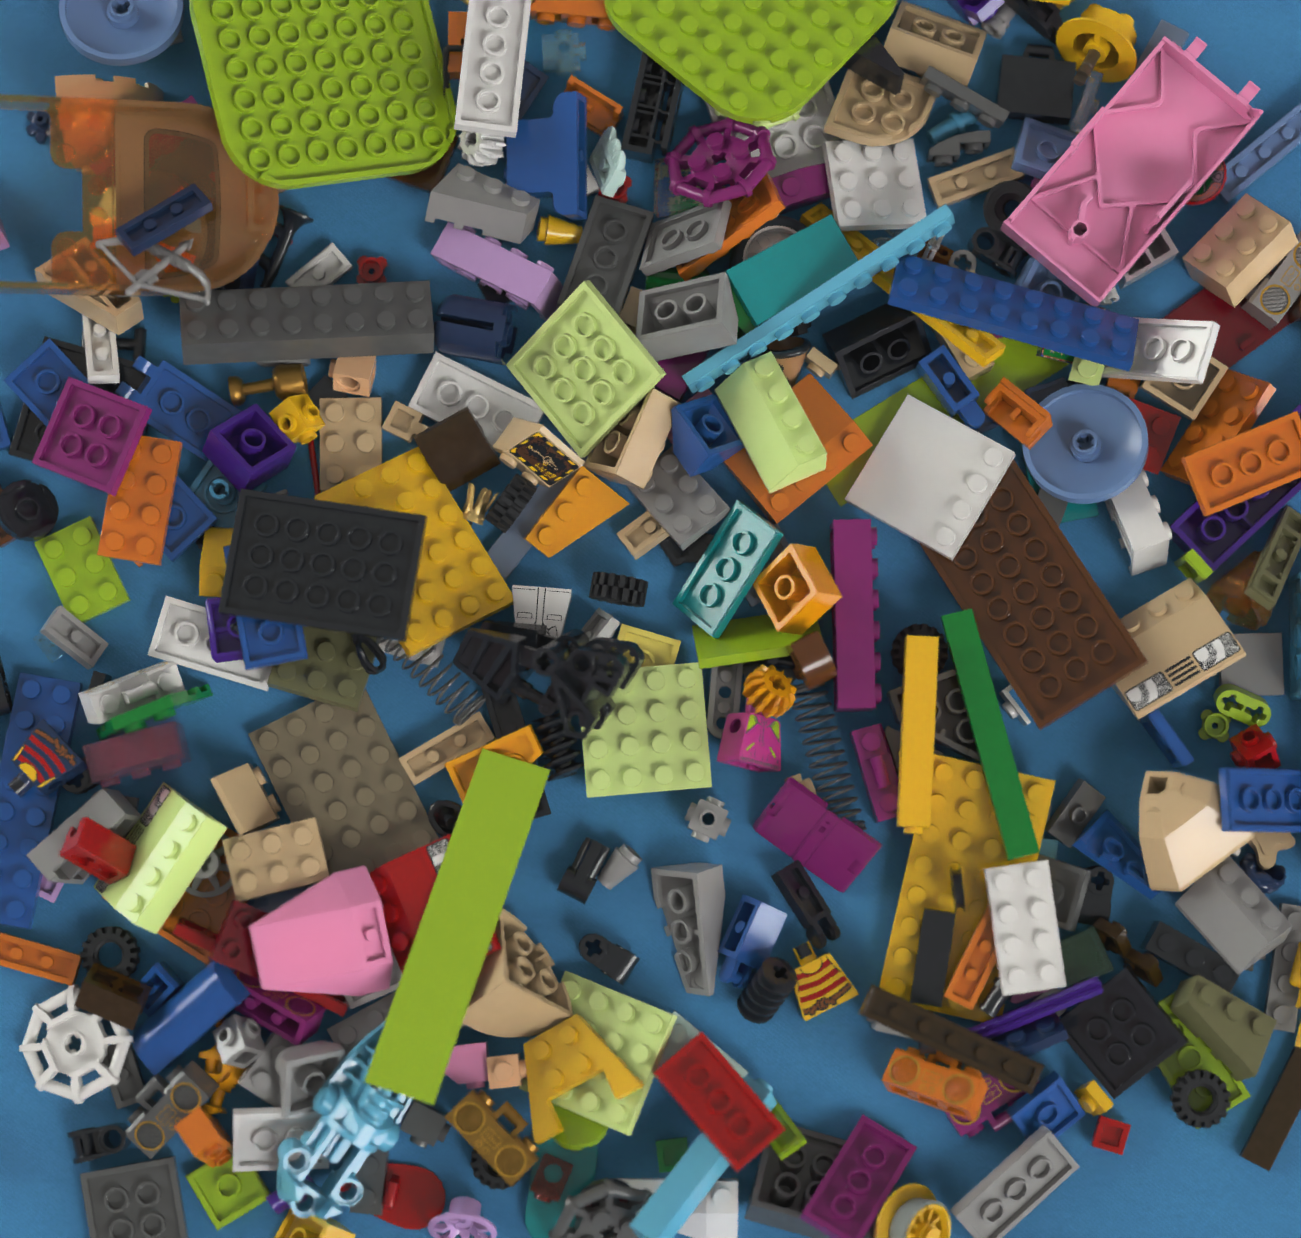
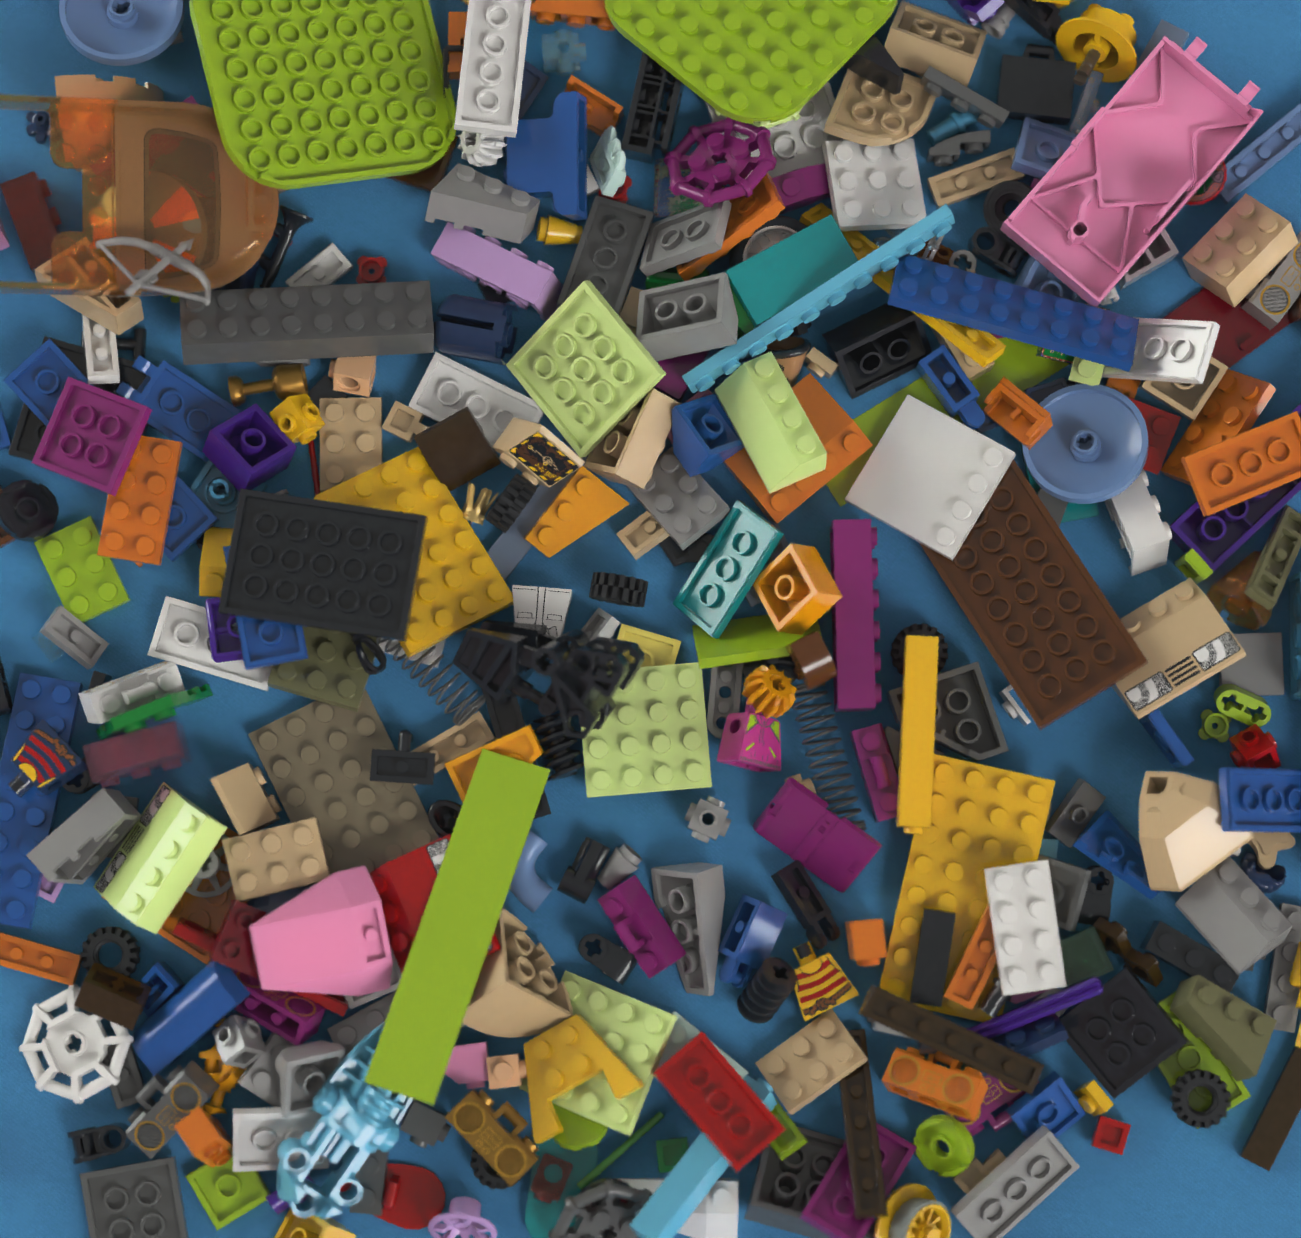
(32, 216): none -> clear red brick
(98, 851): red hinge -> none
(163, 219): dark blue plate -> none
(403, 765): none -> black plate
(526, 883): none -> medium blue cylinder
(620, 1150): none -> bright green axle
(641, 927): none -> magenta piece
(811, 1061): none -> tan plate
(862, 1138): none -> dark brown tile
(866, 941): none -> orange brick
(954, 1135): none -> lime tile
(957, 889): black piece -> none
(978, 1171): none -> tan plate
(989, 734): green tile -> none

